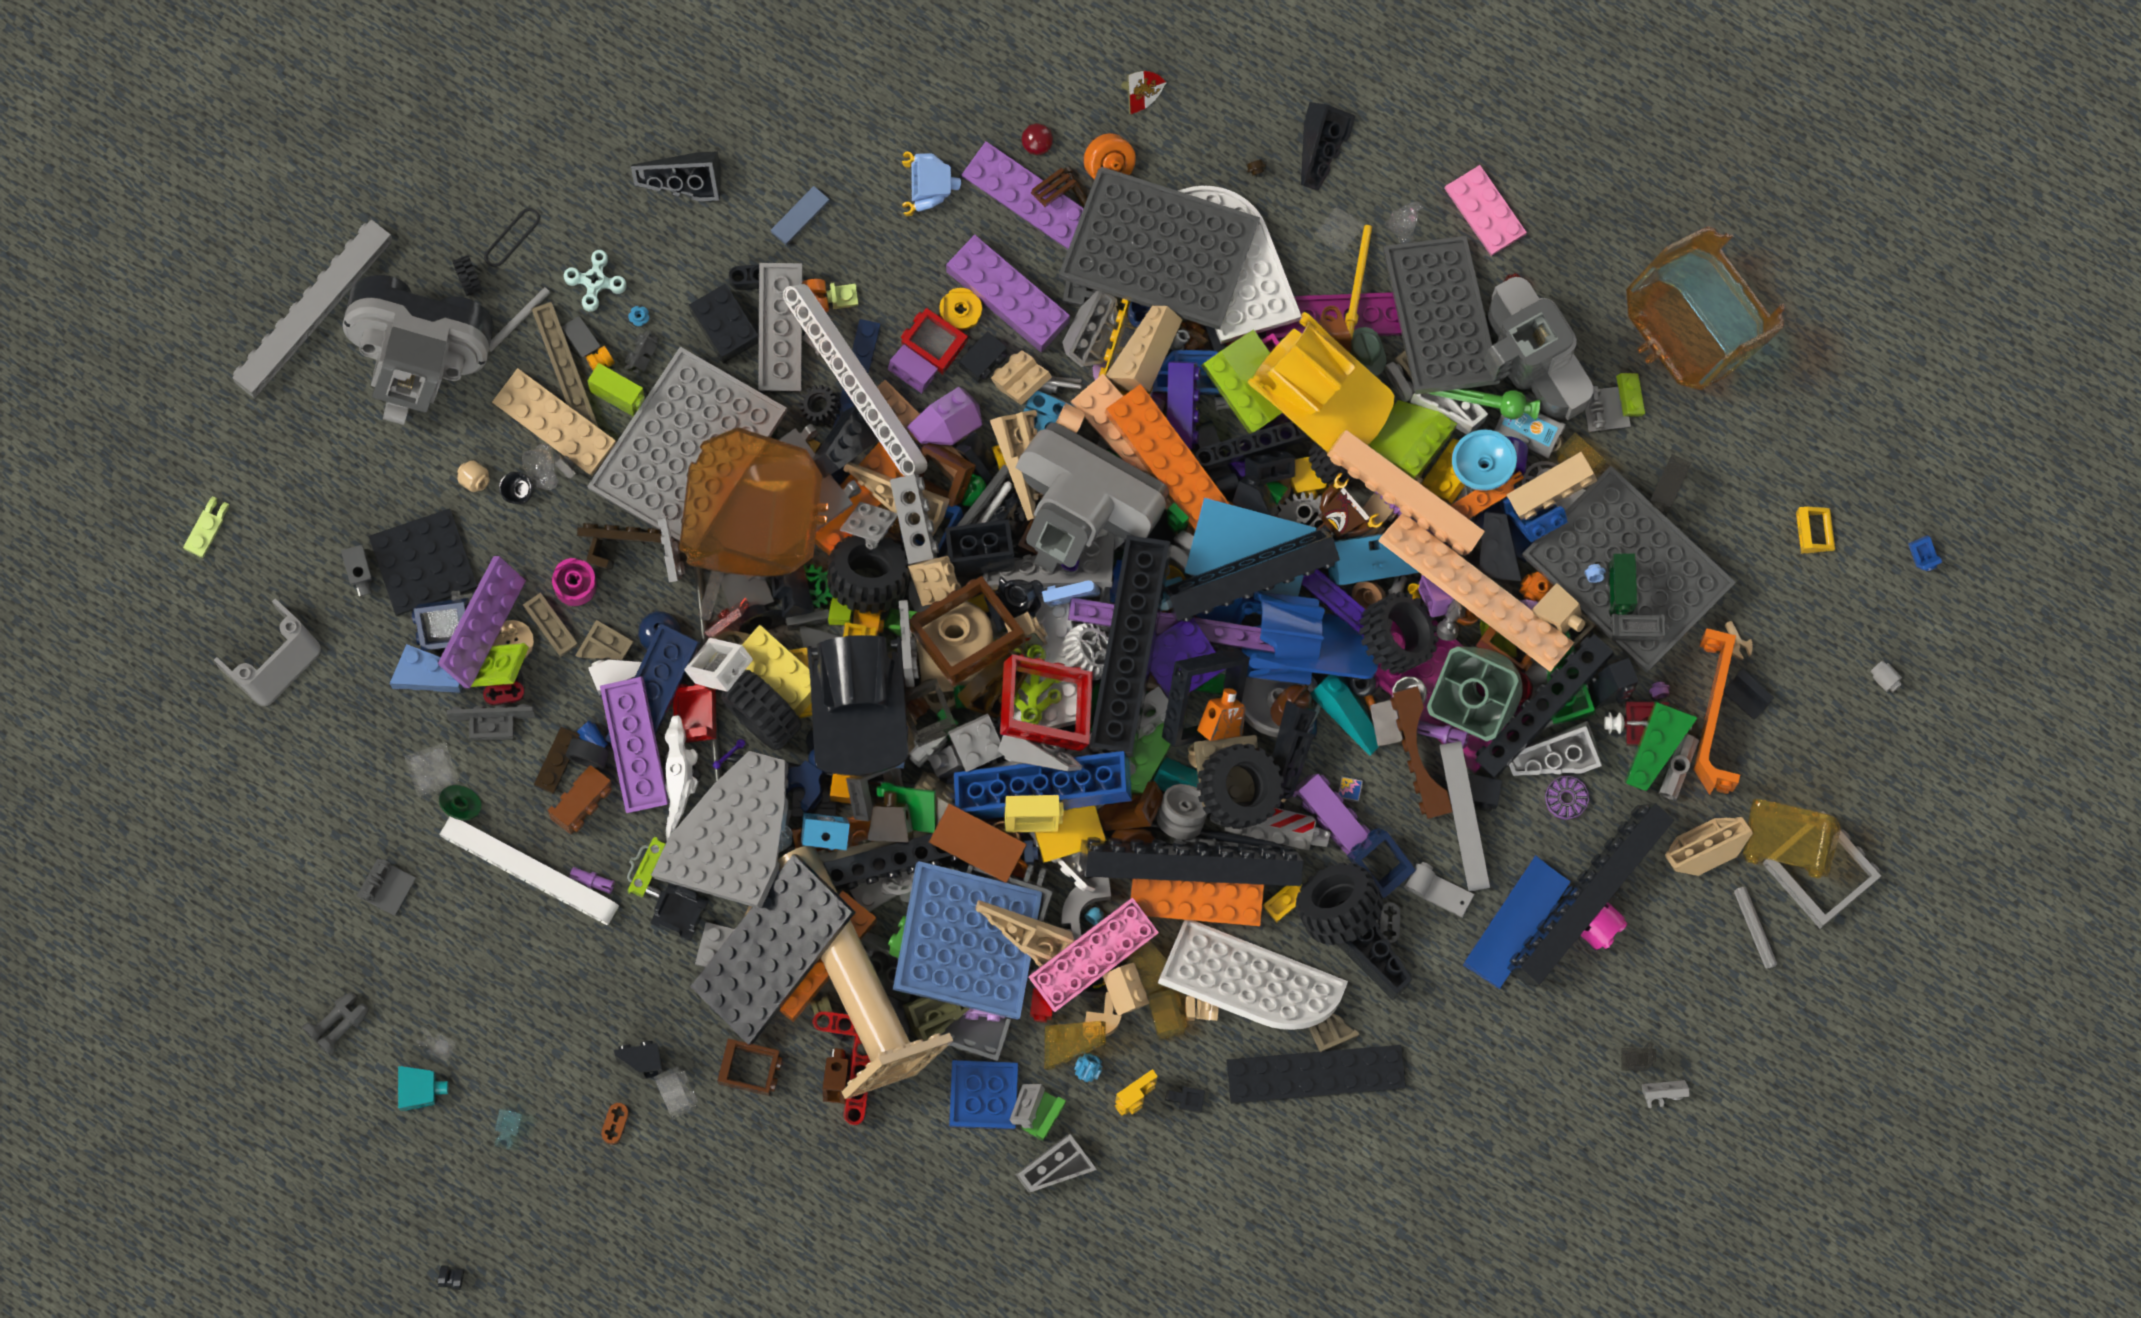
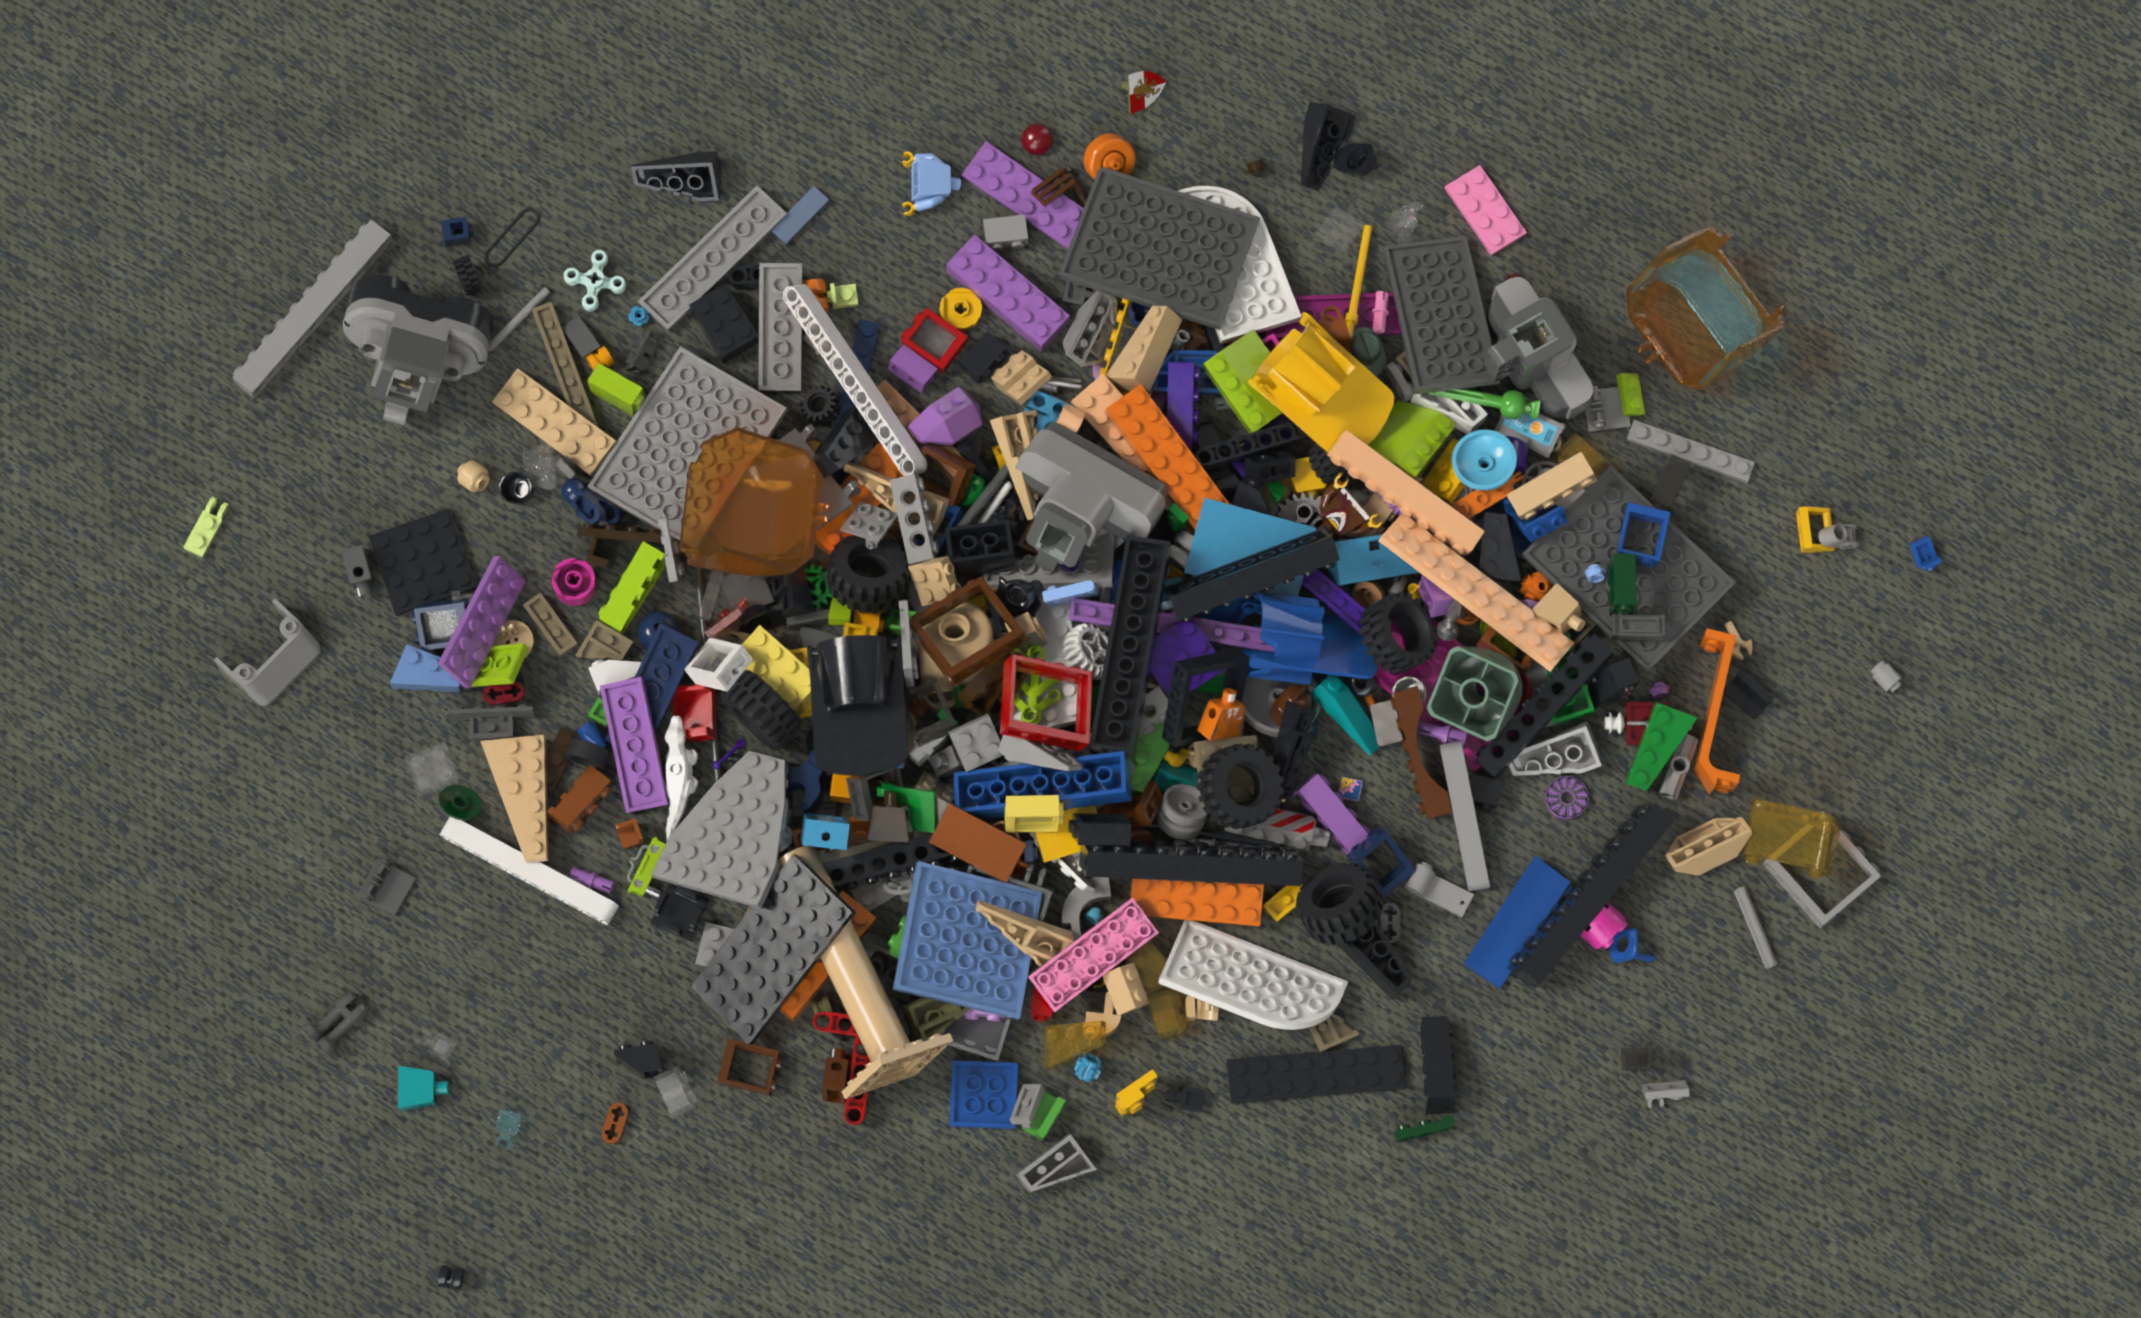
(449, 228): none -> dark blue brick
(522, 783): none -> tan wing
(589, 504): none -> dark blue piece
(597, 713): none -> bright green plate
(629, 833): none -> dark orange panel
(633, 588): none -> lime wedge
(712, 258): none -> light grey plate
(1005, 232): none -> light grey brick
(1100, 829): none -> black window
(1176, 759): none -> yellow arm
(1356, 159): none -> black piece
(1380, 312): none -> bright pink axle
(1425, 1128): none -> dark green plate
(1438, 1064): none -> black wedge
(1632, 949): none -> blue piece
(1650, 515): none -> blue window
(1691, 451): none -> light grey plate
(1839, 536): none -> light grey piece

